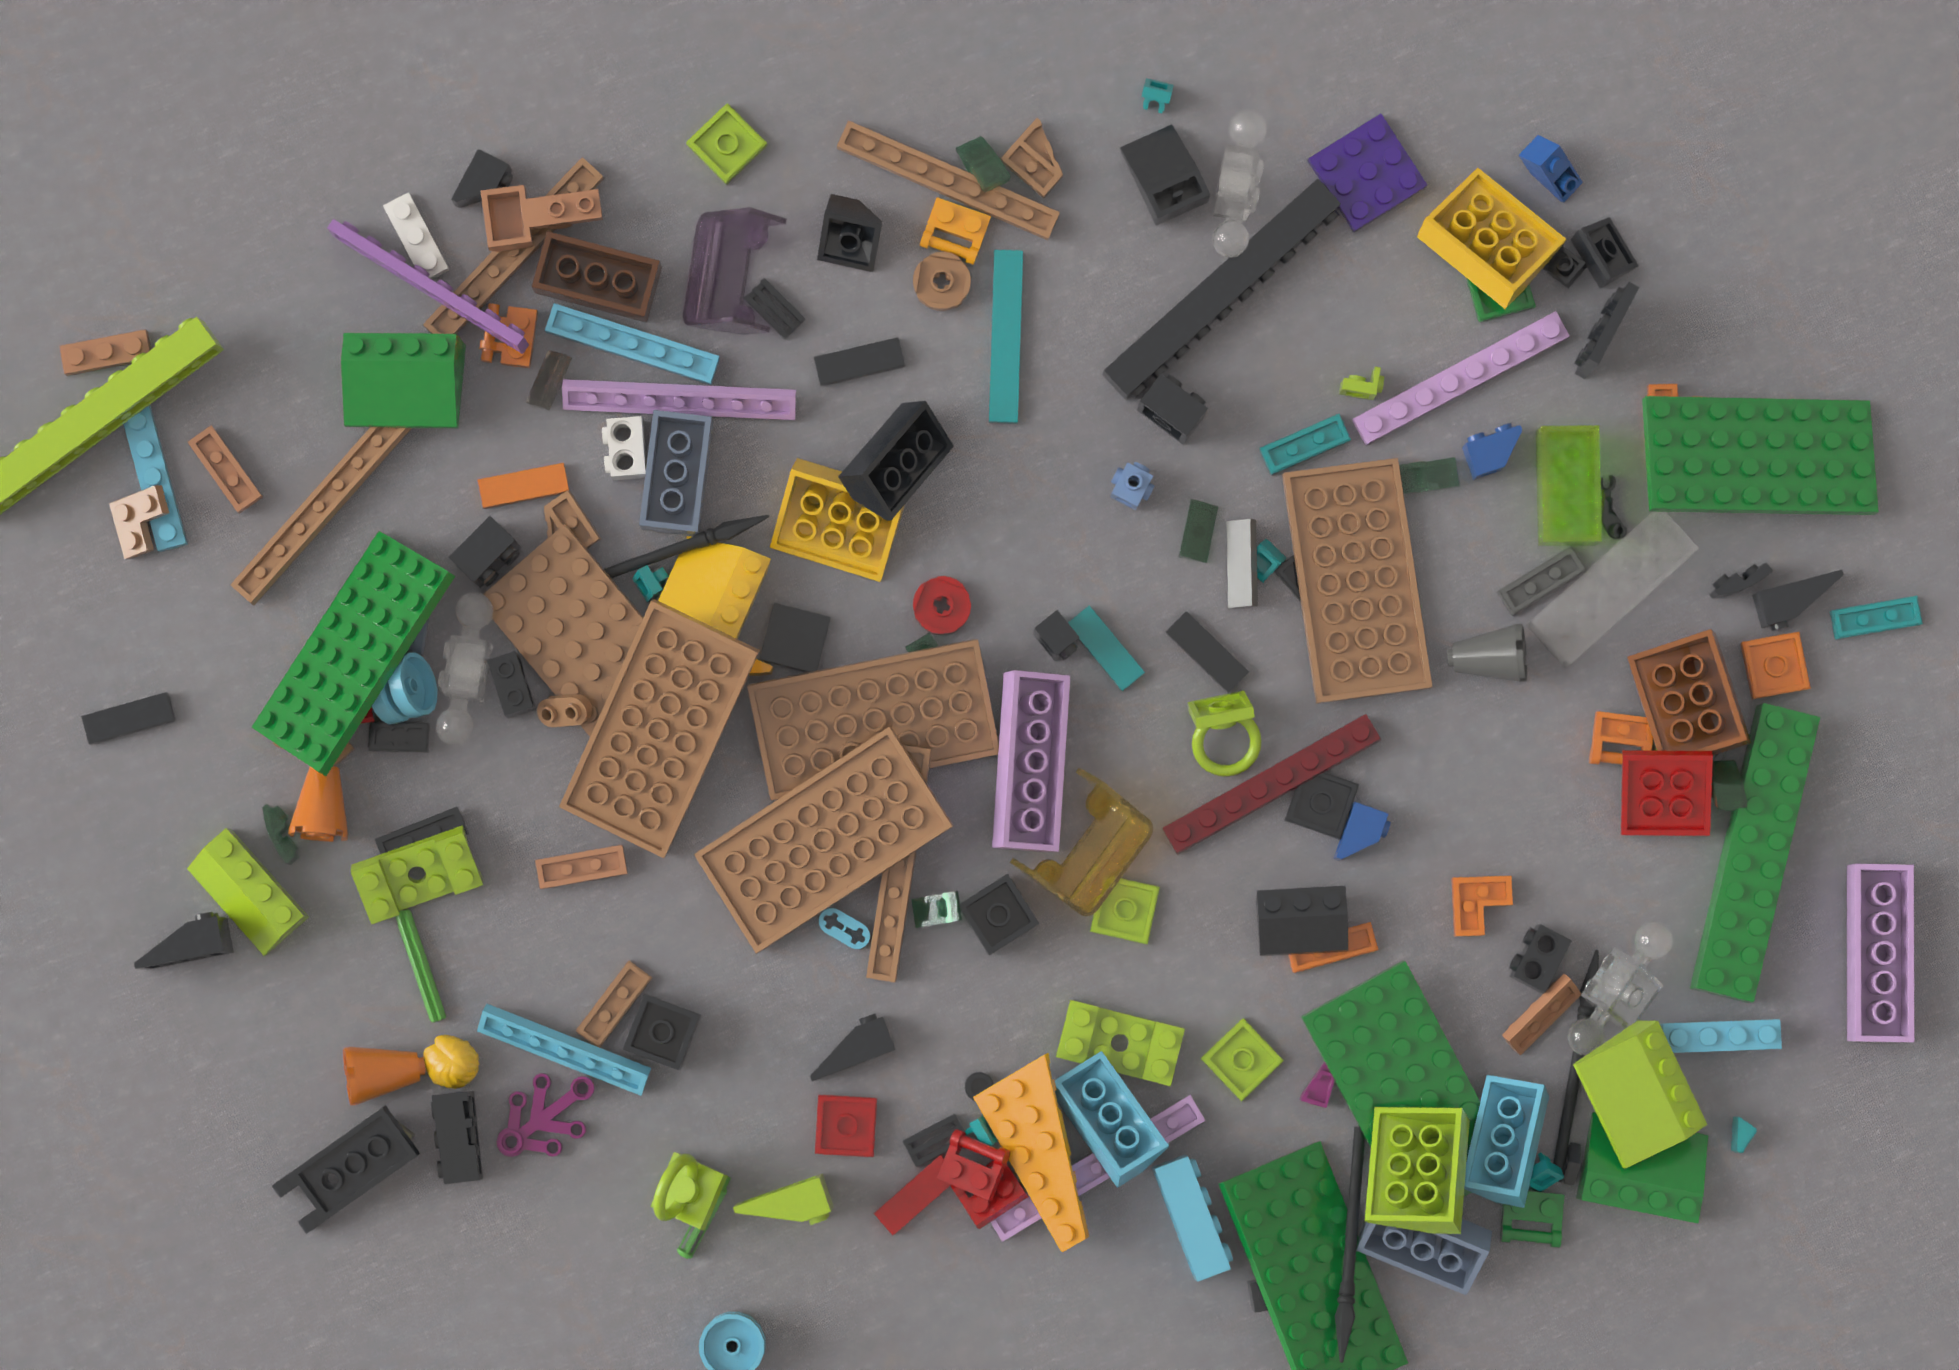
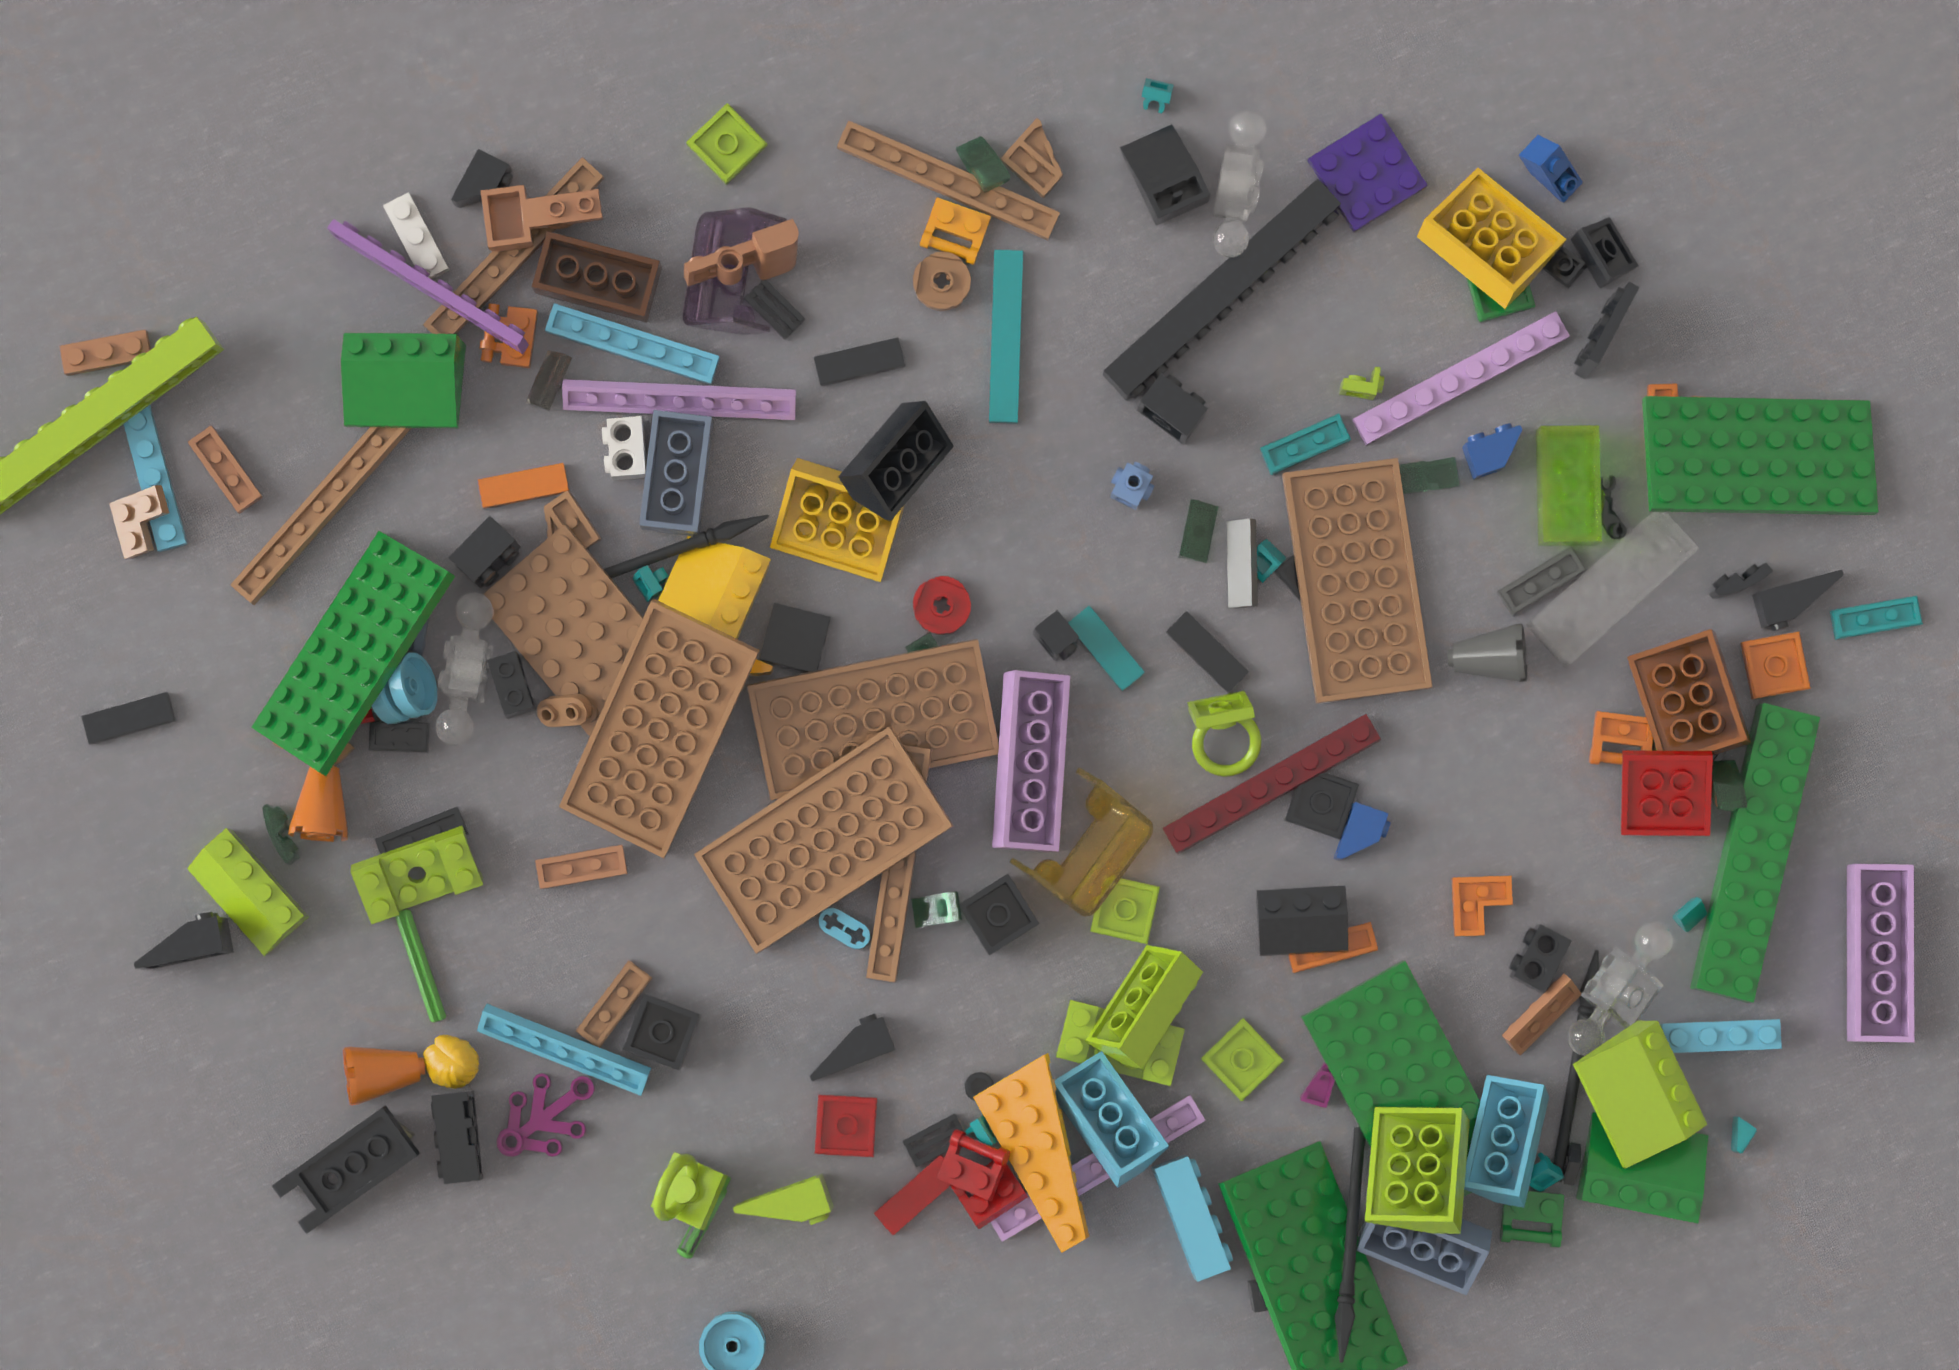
(770, 251): none -> nougat plate
(849, 234): black slope -> none
(1145, 1005): none -> lime slope
(1690, 914): none -> teal slope

